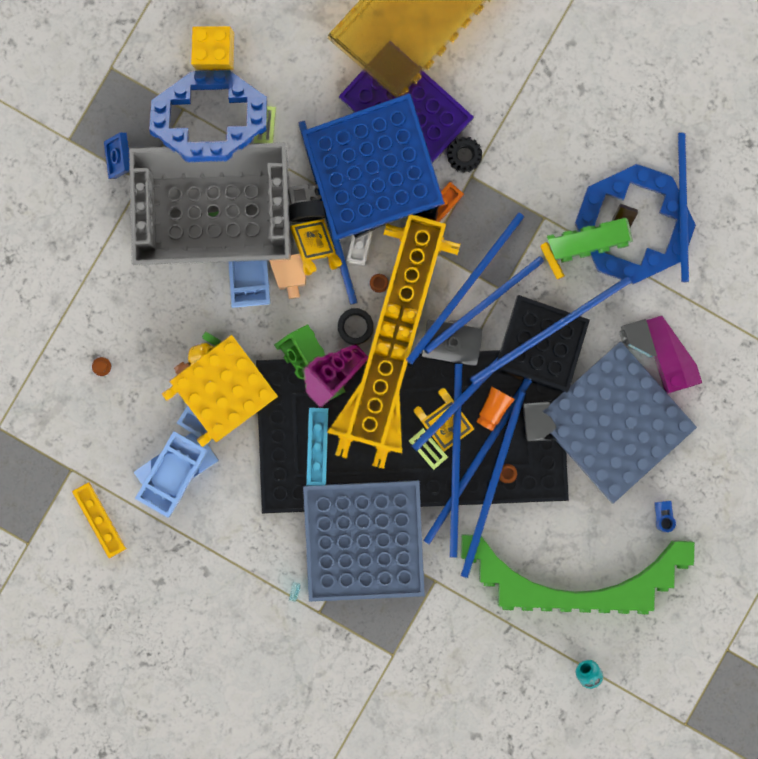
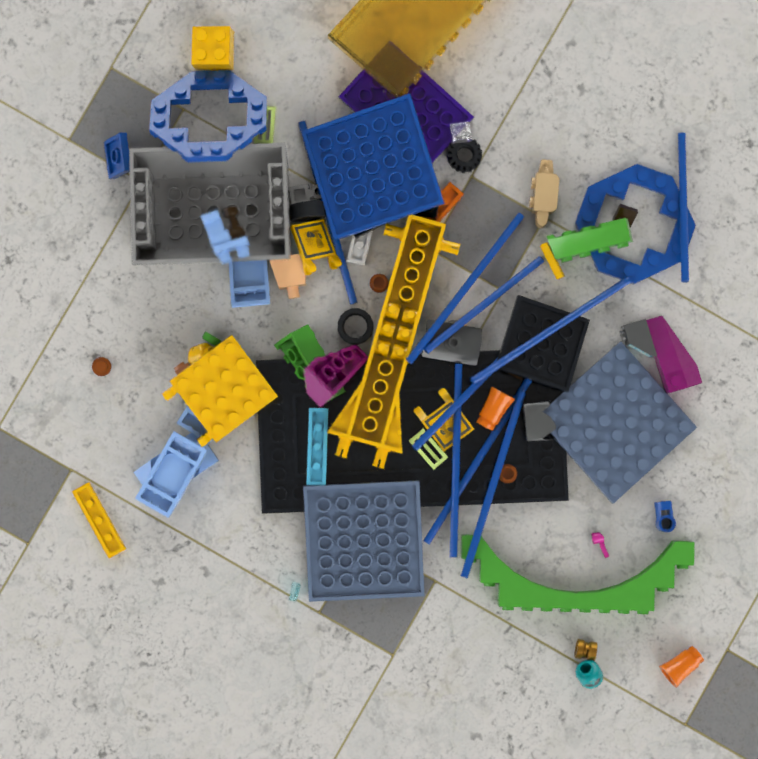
(227, 240): none -> light blue hips
(460, 132): none -> clear tile
(545, 193): none -> tan hinge
(585, 650): none -> pearl gold wheel
(598, 538): none -> dark pink hand
(681, 666): none -> orange plant

